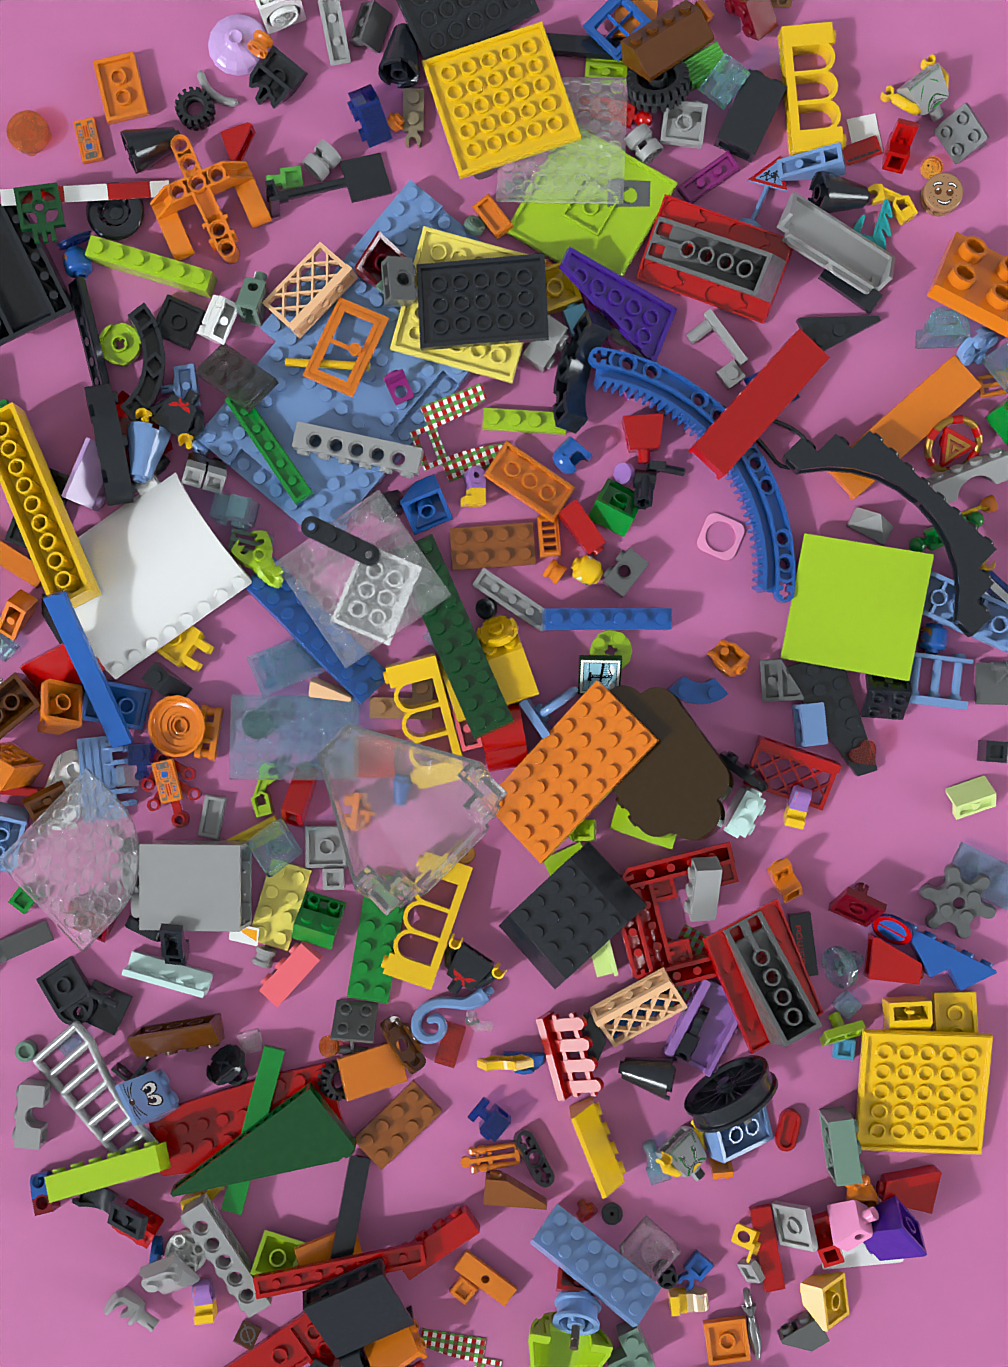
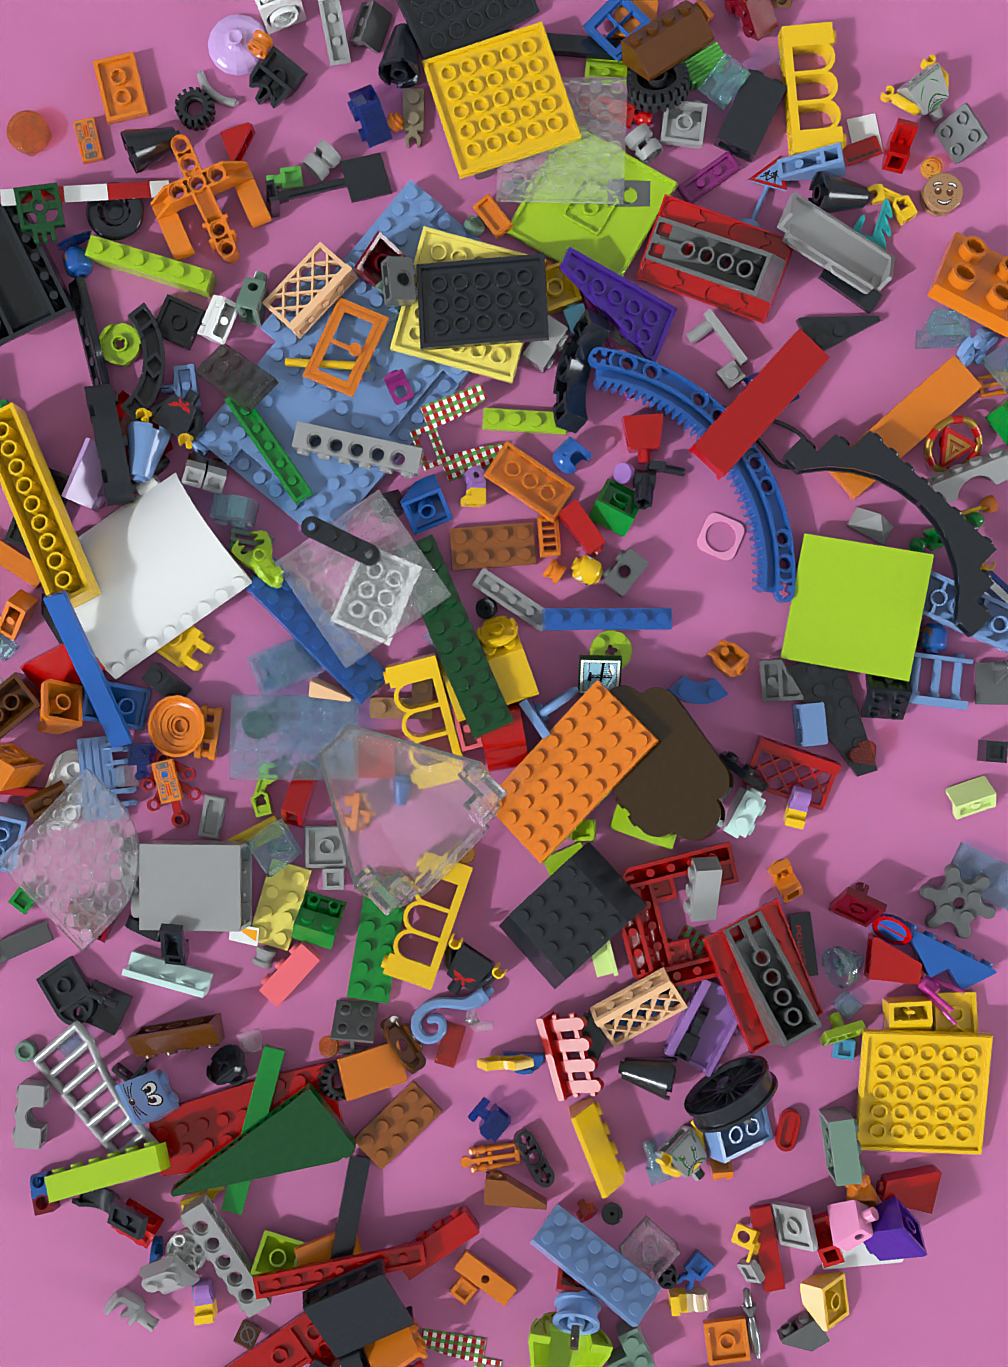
(930, 989): none -> dark pink plant

